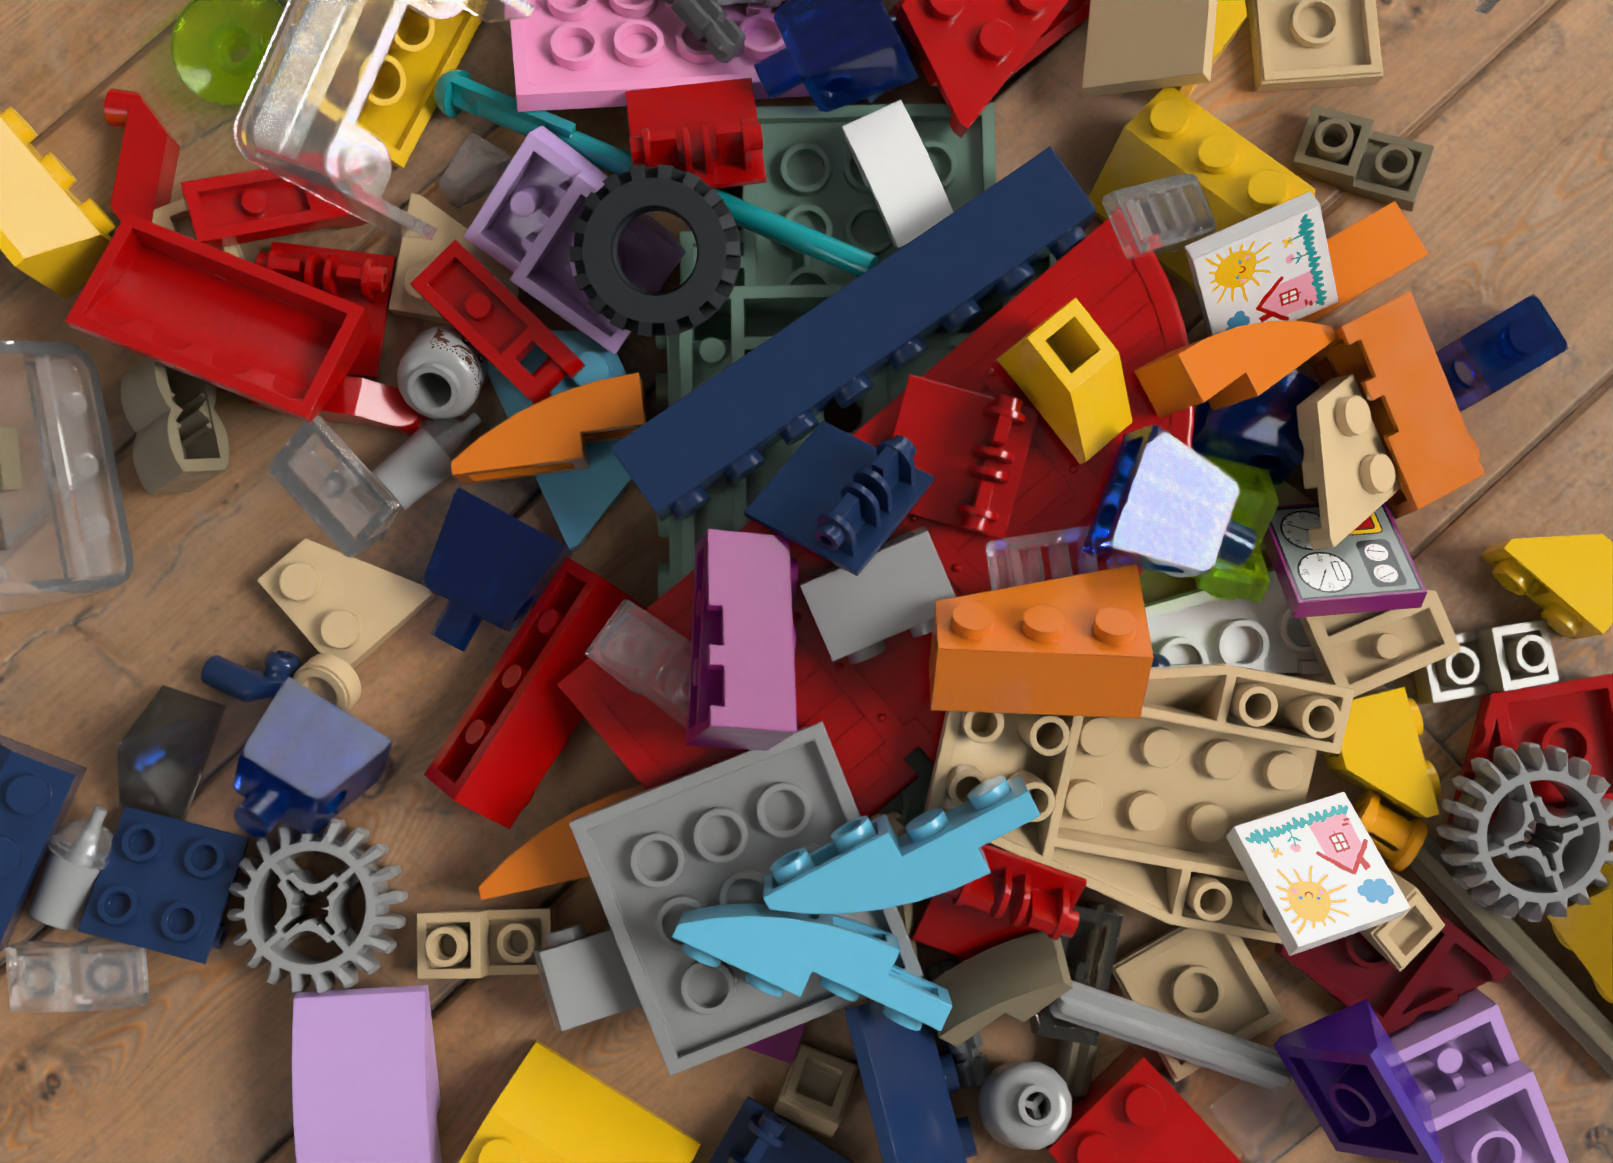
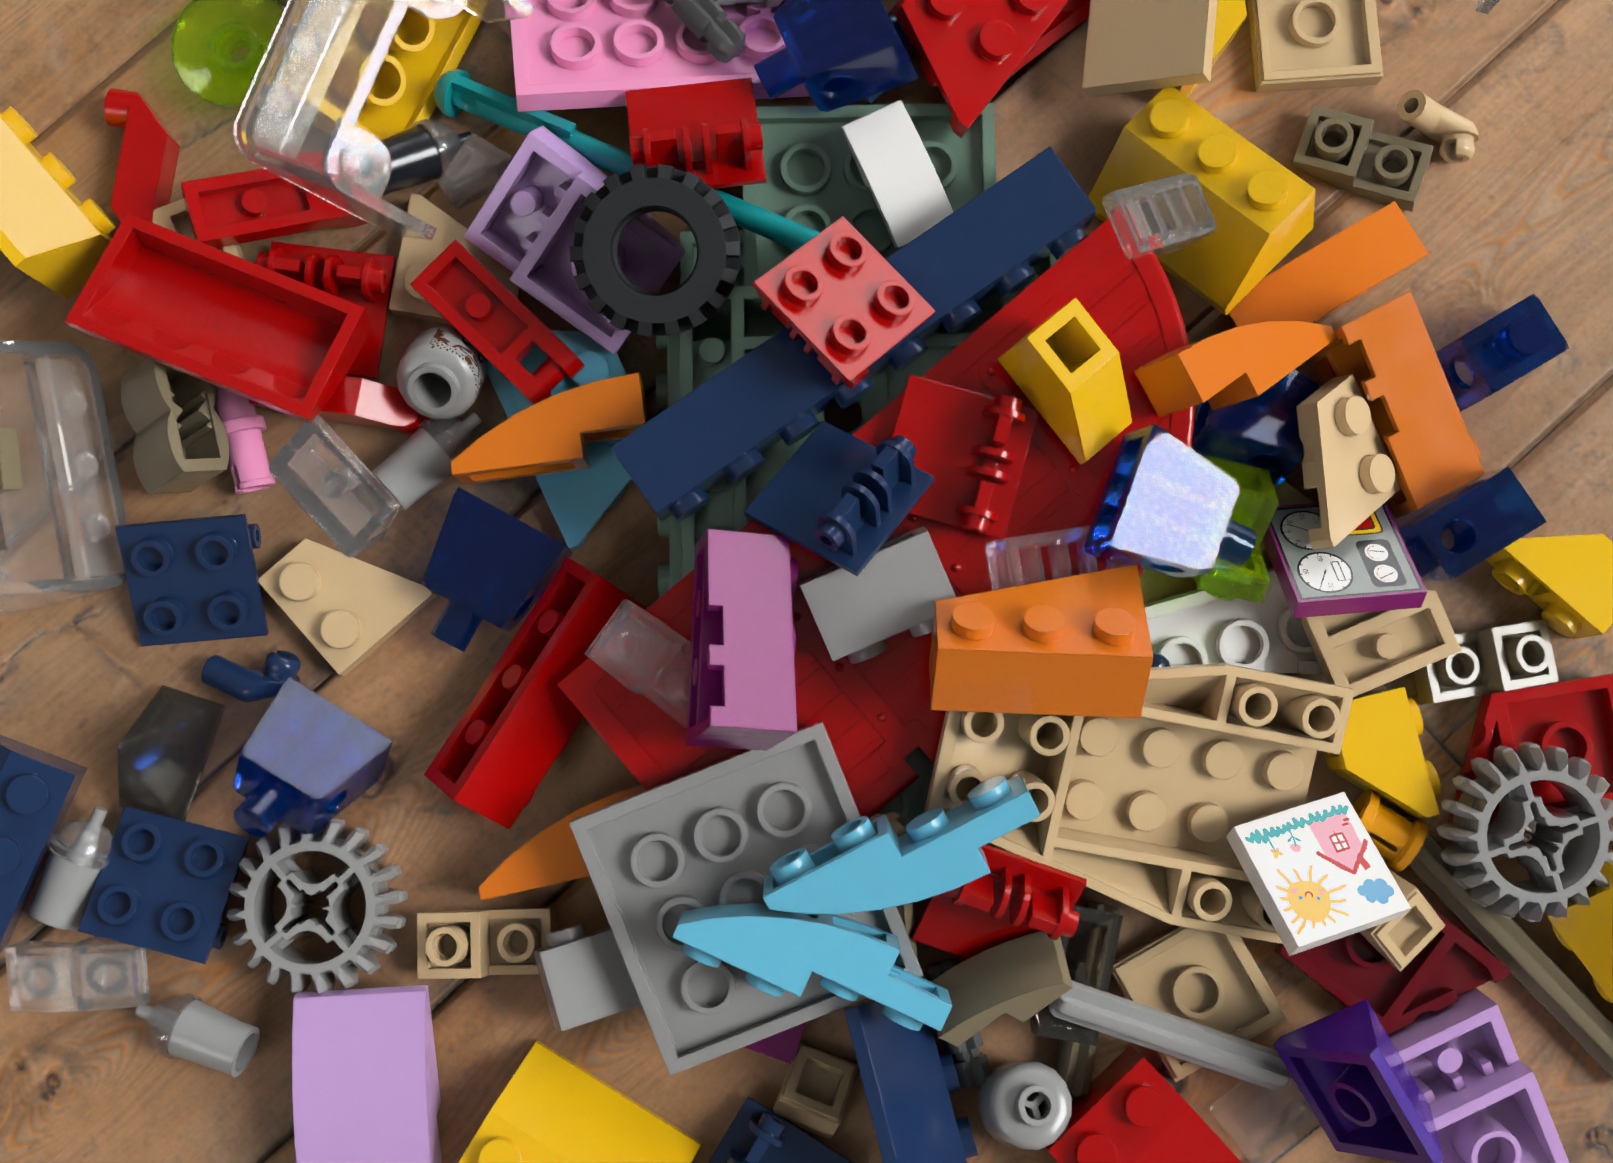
(193, 579): none -> dark blue hinge
(200, 1033): none -> light grey piece
(246, 446): none -> bright pink pin
(331, 679): tan tile -> none
(421, 153): none -> black piece
(842, 301): none -> hinge
(1264, 268): white tile -> none
(1440, 125): none -> tan arm
(1483, 521): none -> clear blue torso

